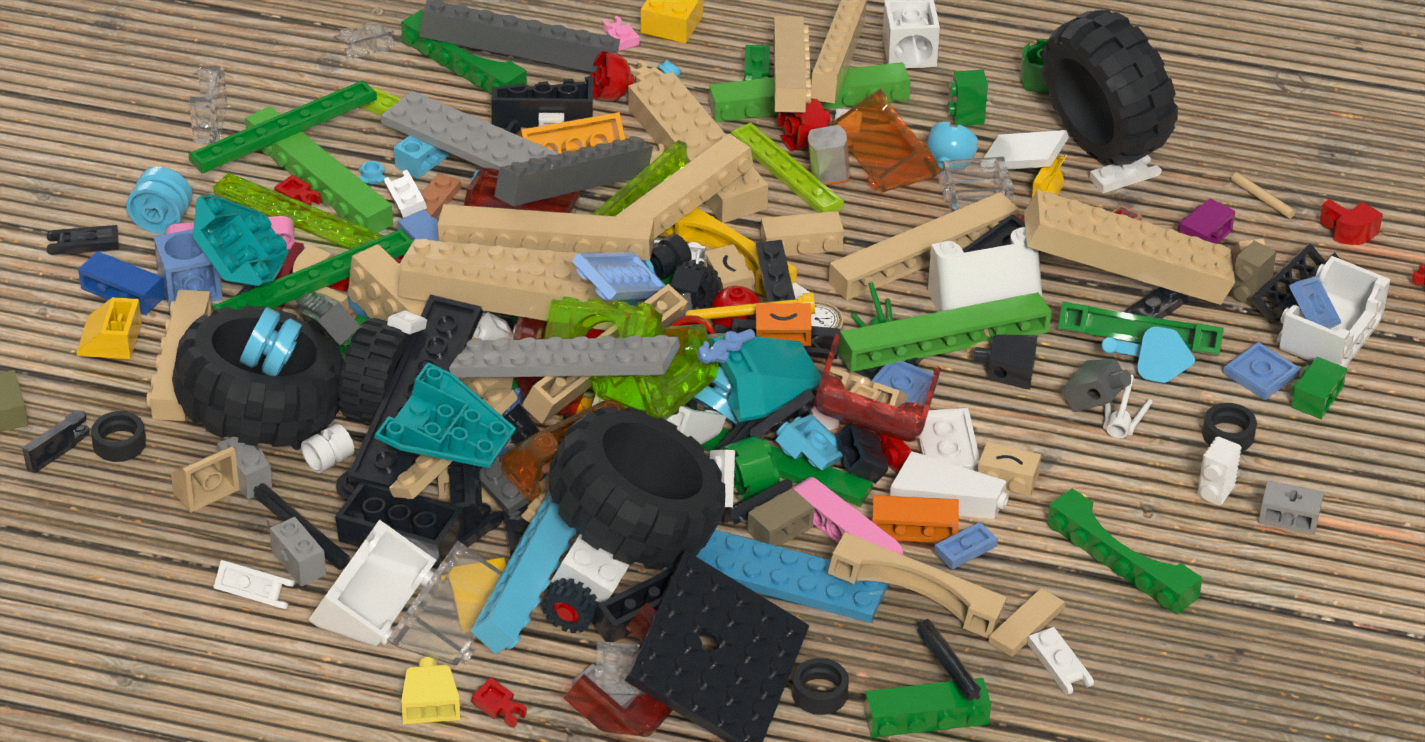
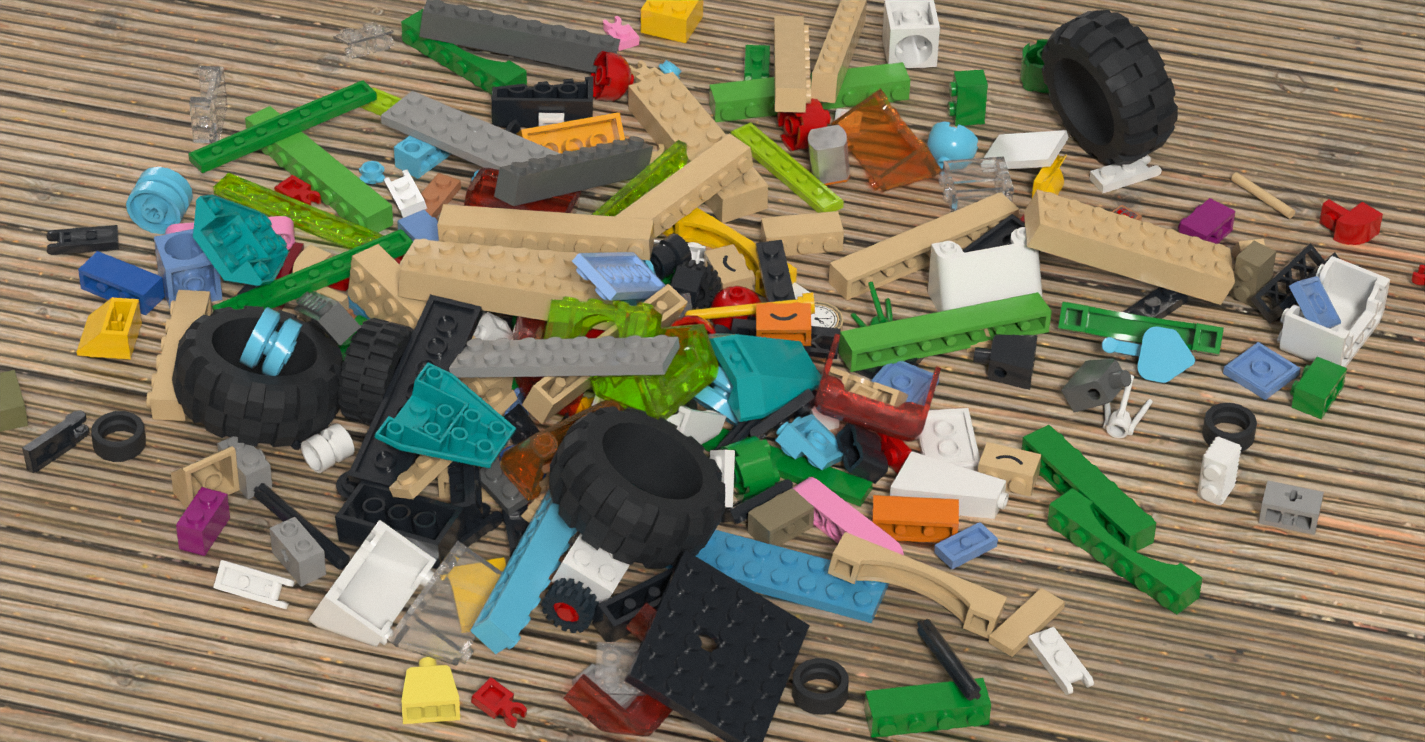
(203, 521): none -> magenta brick
(407, 322): white tile -> none
(718, 352): medium blue animal -> none
(1067, 469): none -> green brick

